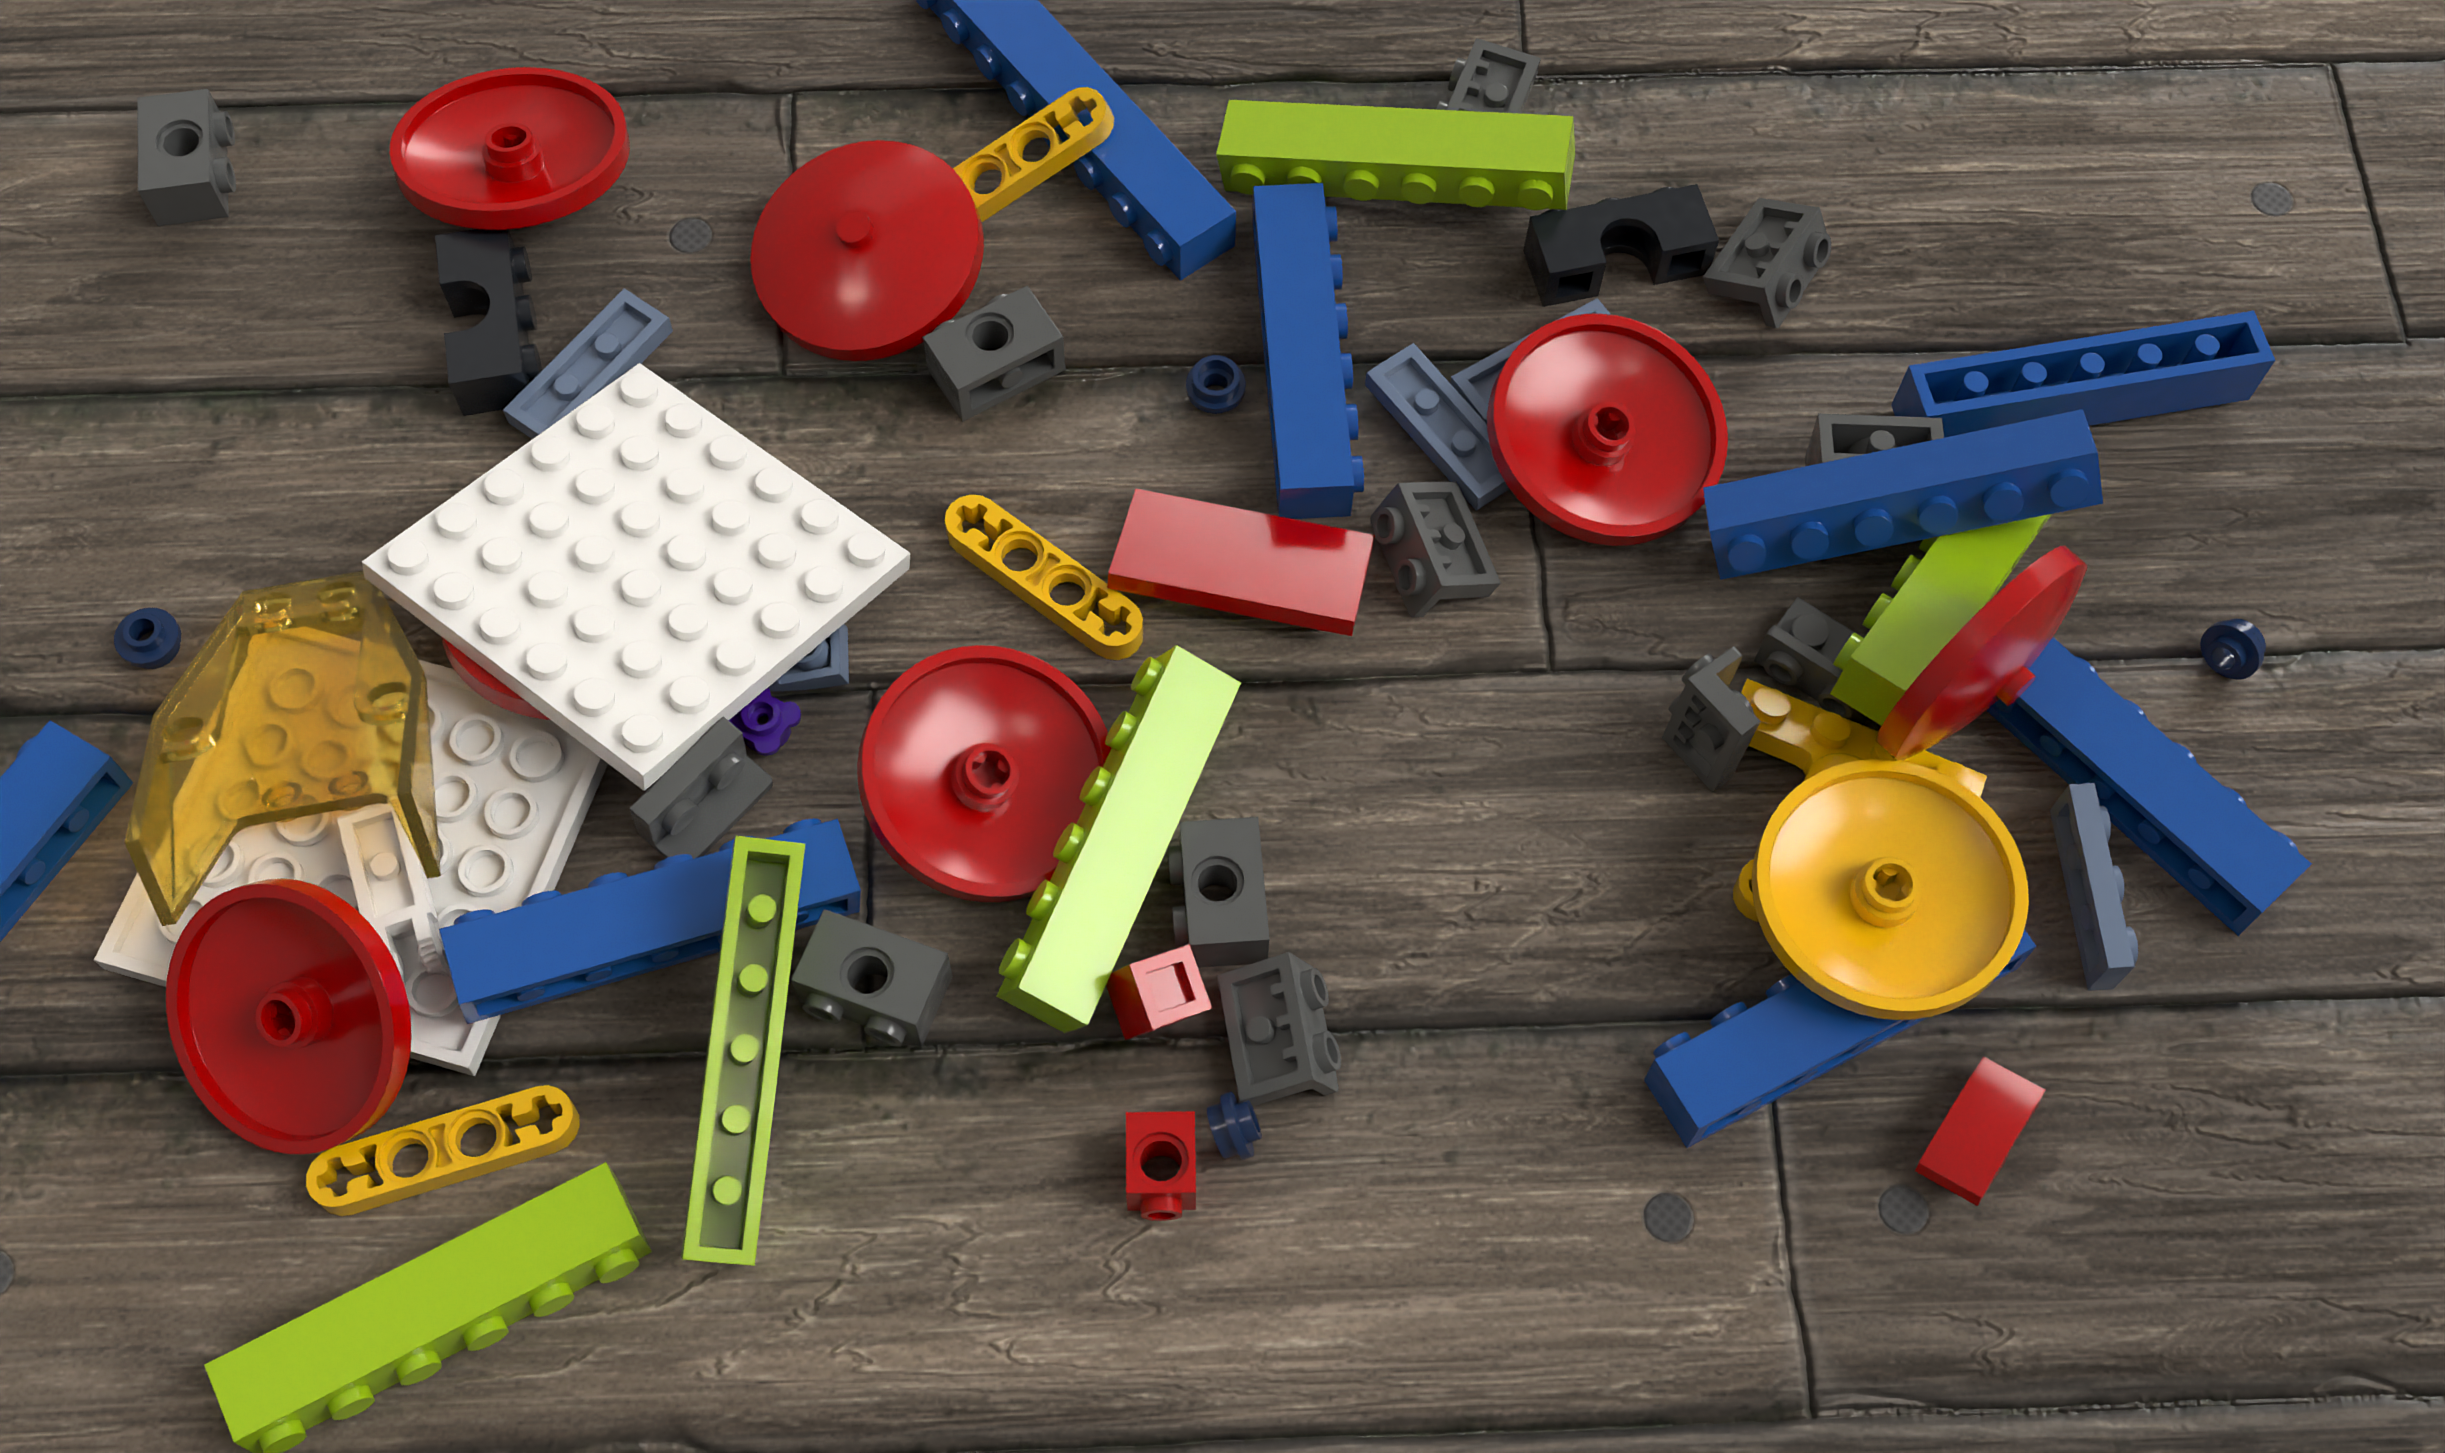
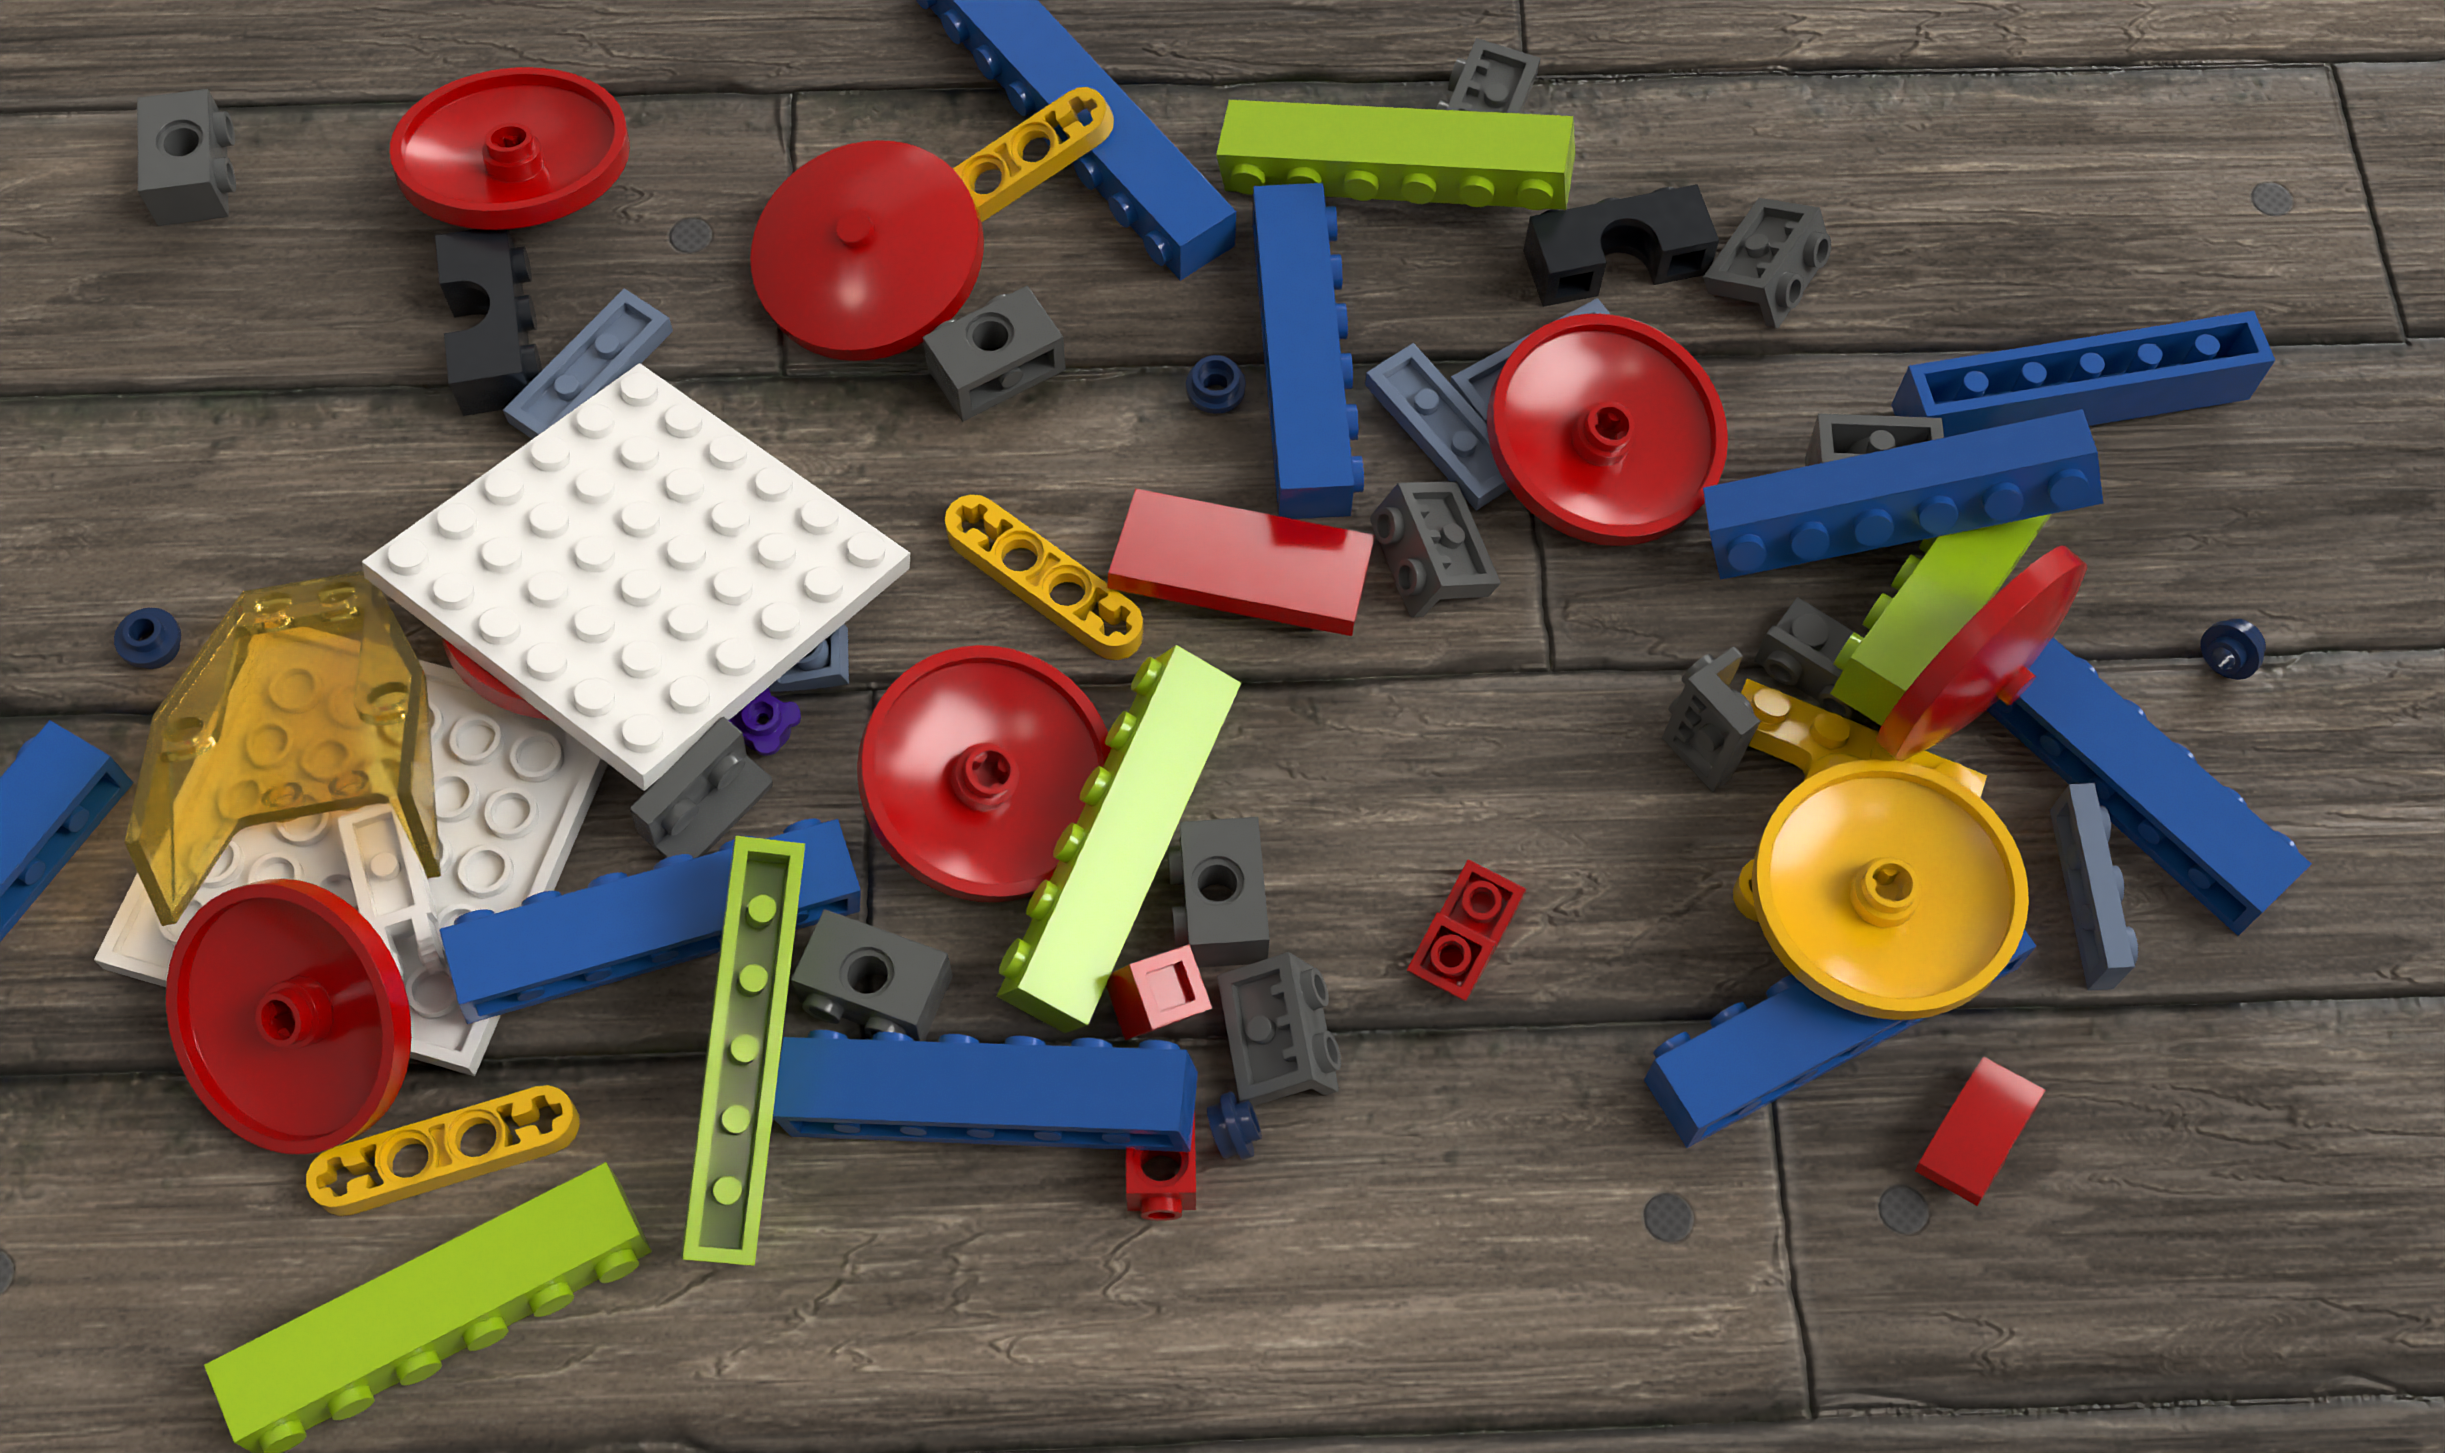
(987, 1091): none -> blue brick
(1466, 930): none -> red slope

